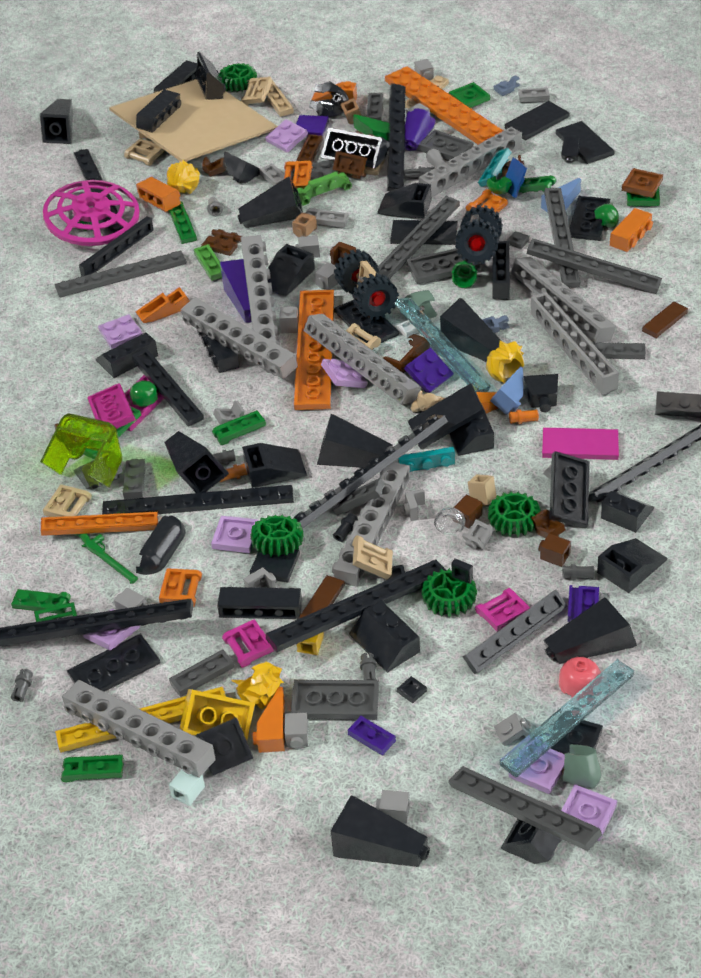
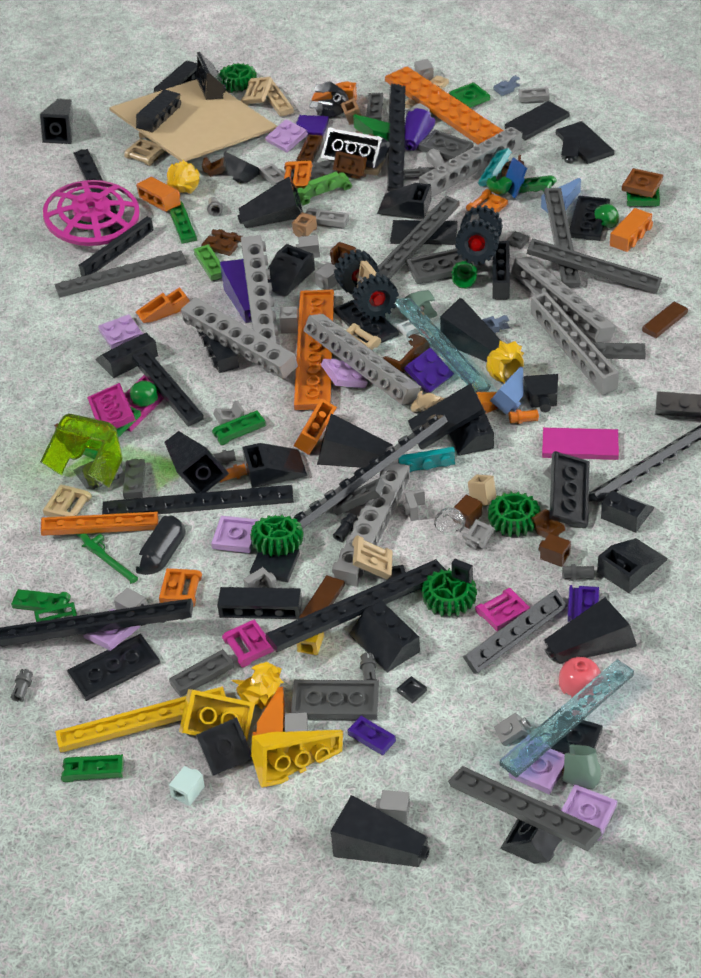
(139, 728): light grey brick -> none
(283, 753): none -> yellow wedge
(315, 426): none -> orange brick

